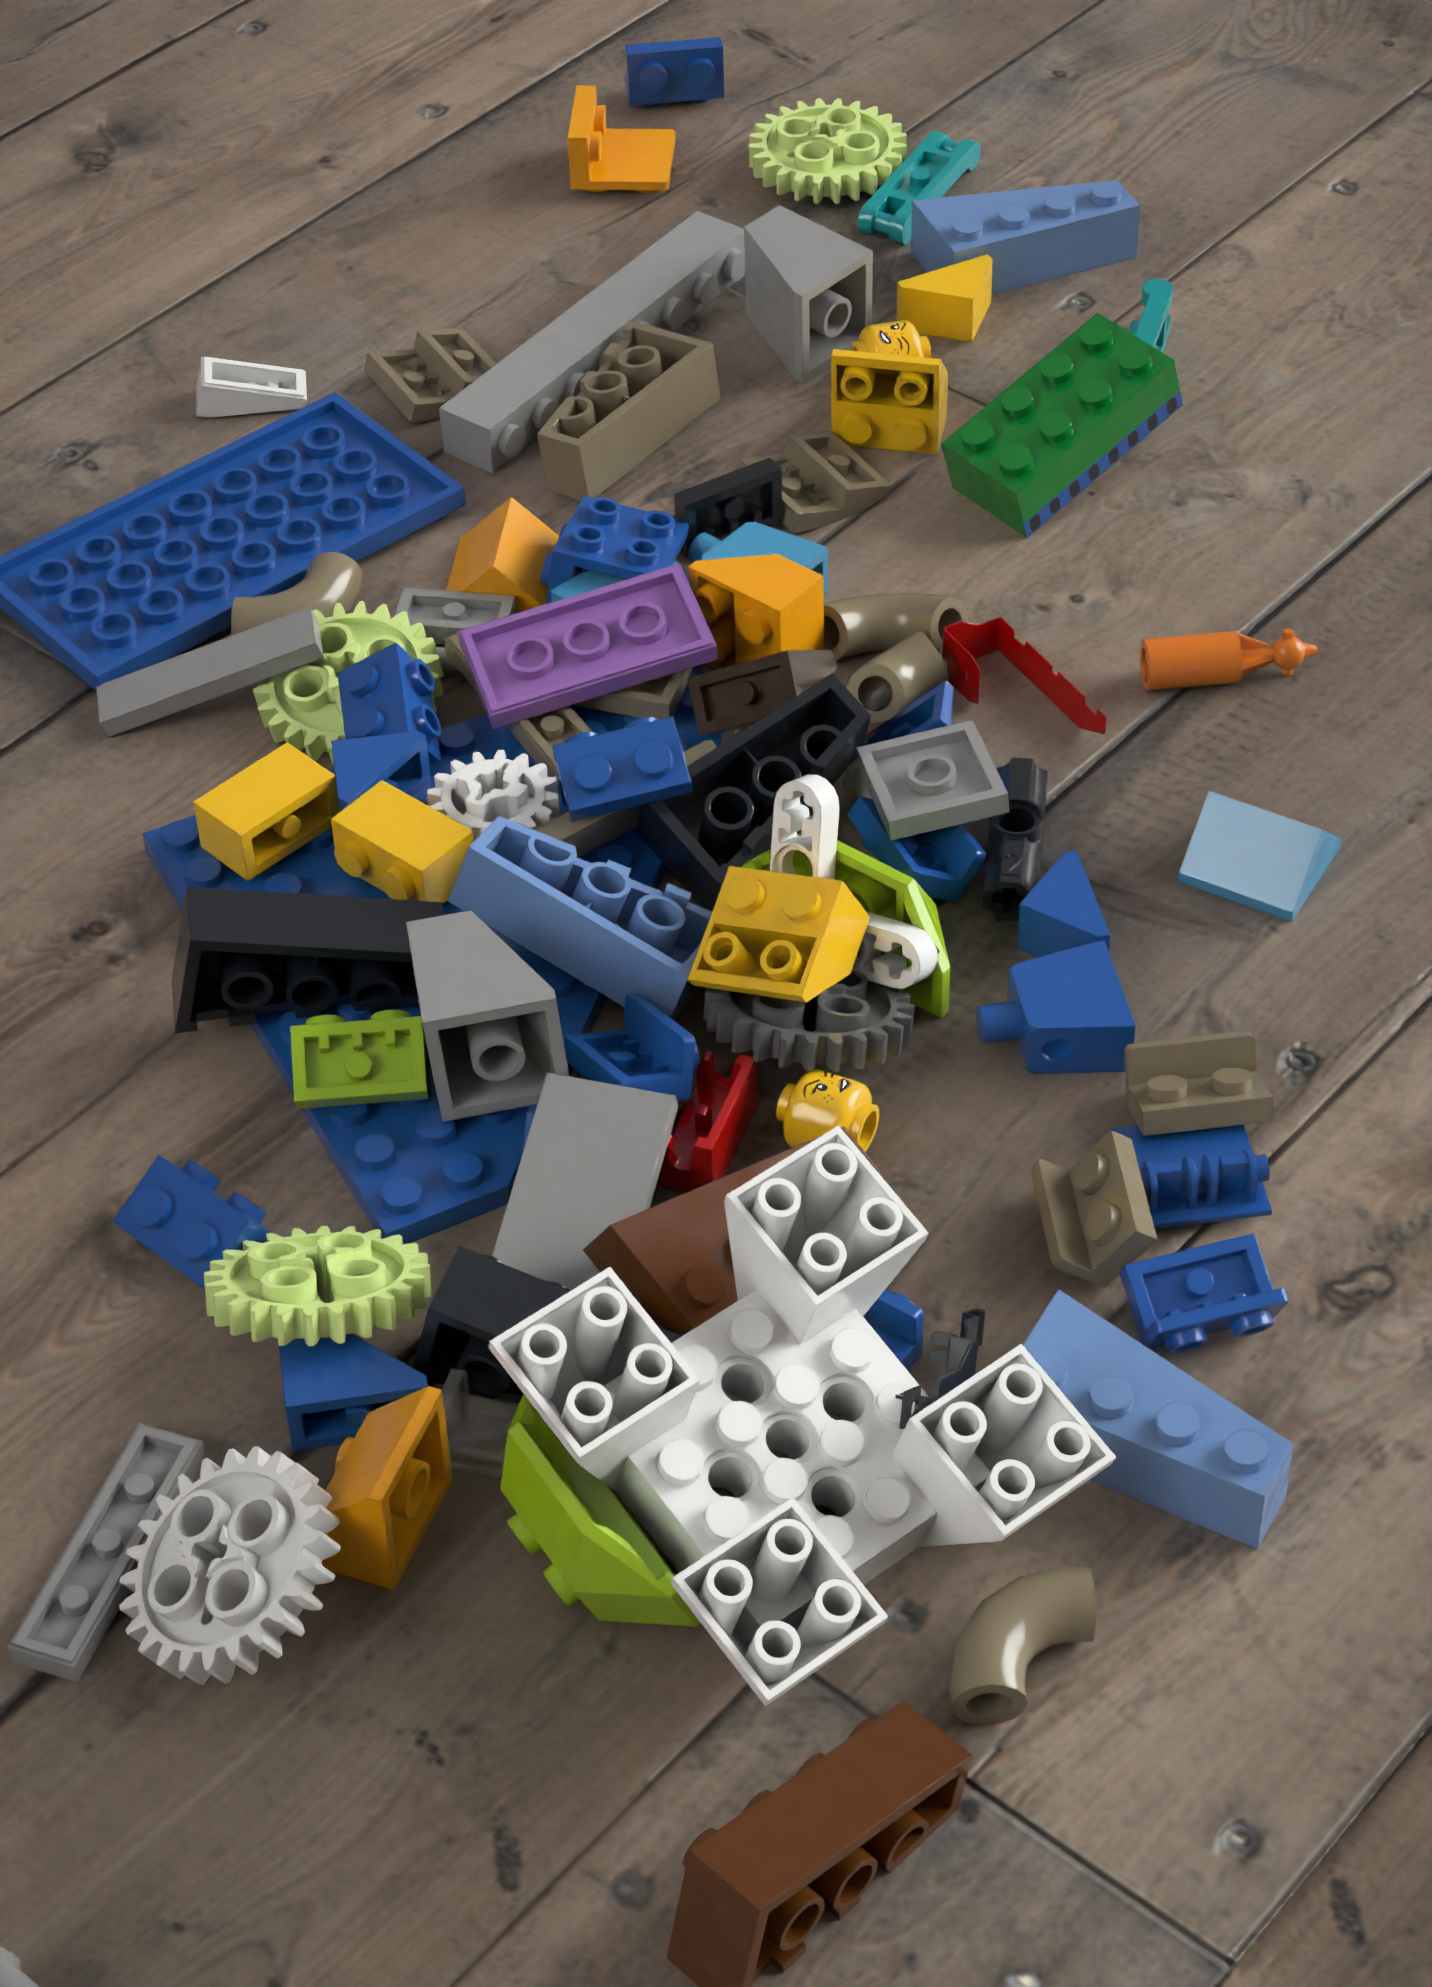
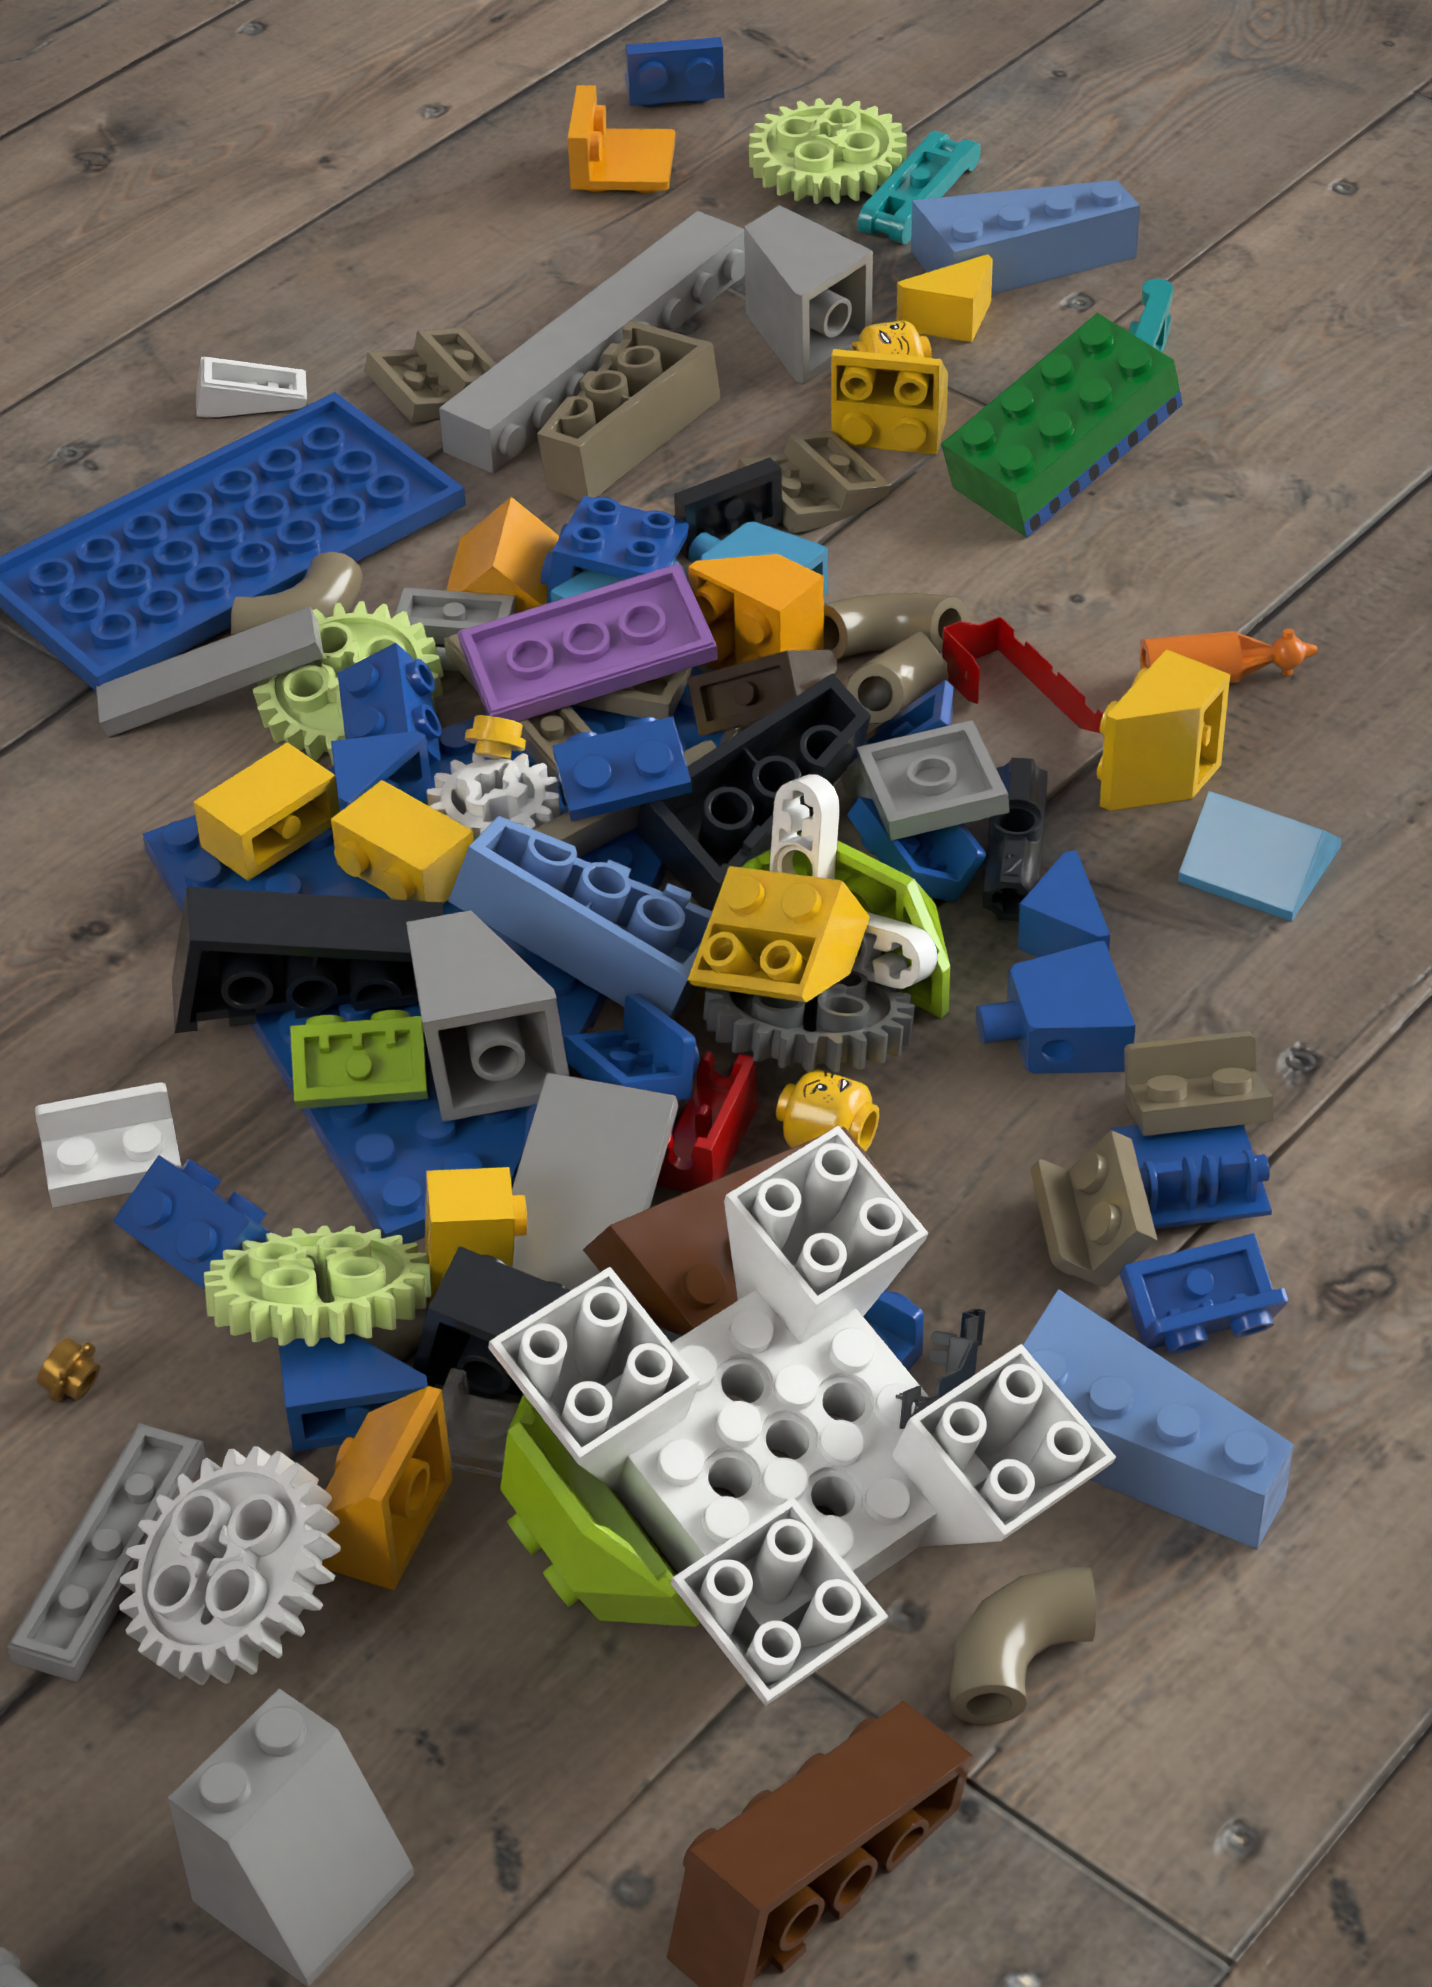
(69, 1370): none -> pearl gold plate
(105, 1142): none -> white bracket
(287, 1839): none -> light grey slope
(471, 1212): none -> yellow slope
(495, 737): none -> yellow plate
(1163, 734): none -> yellow slope

